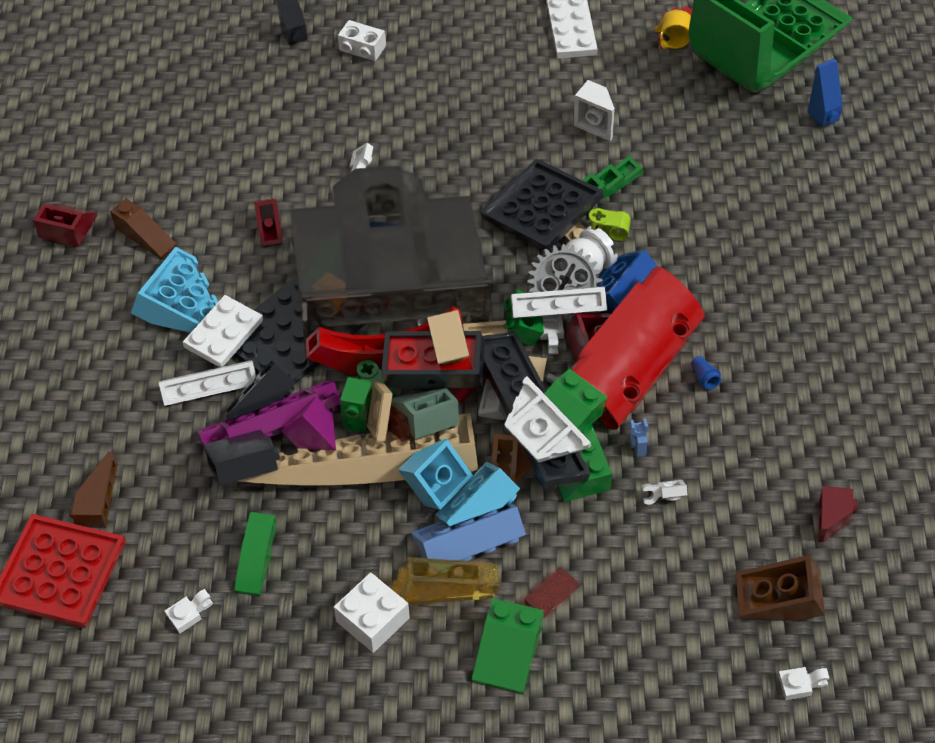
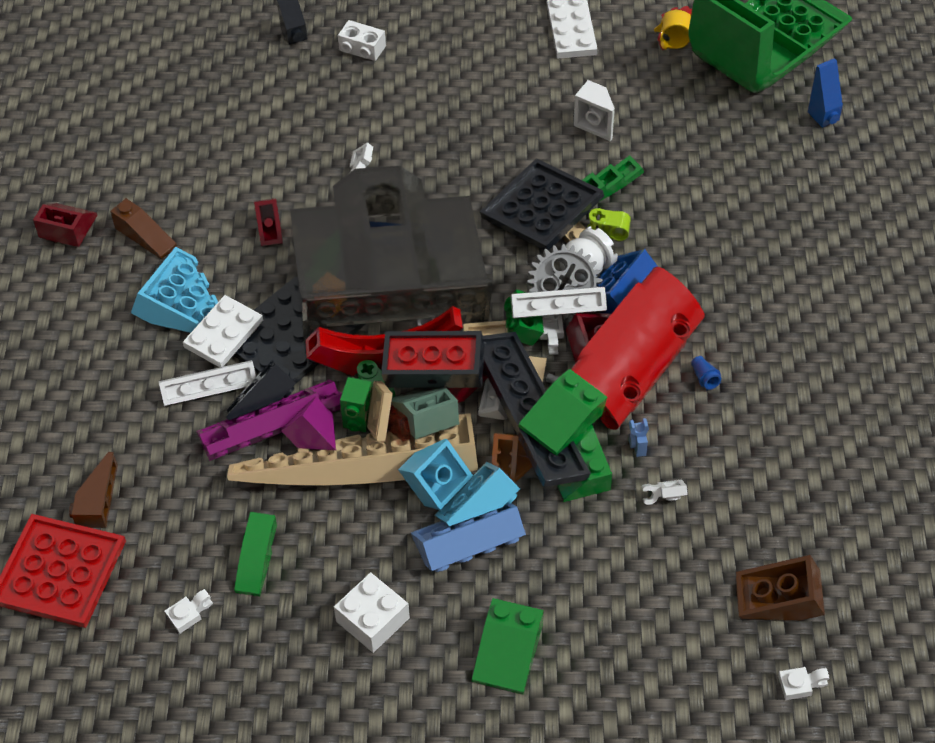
(241, 457): black brick -> none
(445, 580): clear yellow slope -> none
(448, 337): tan piece -> none
(542, 426): white wing -> none
(552, 591): clear red tile -> none
(835, 510): dark red slope -> none

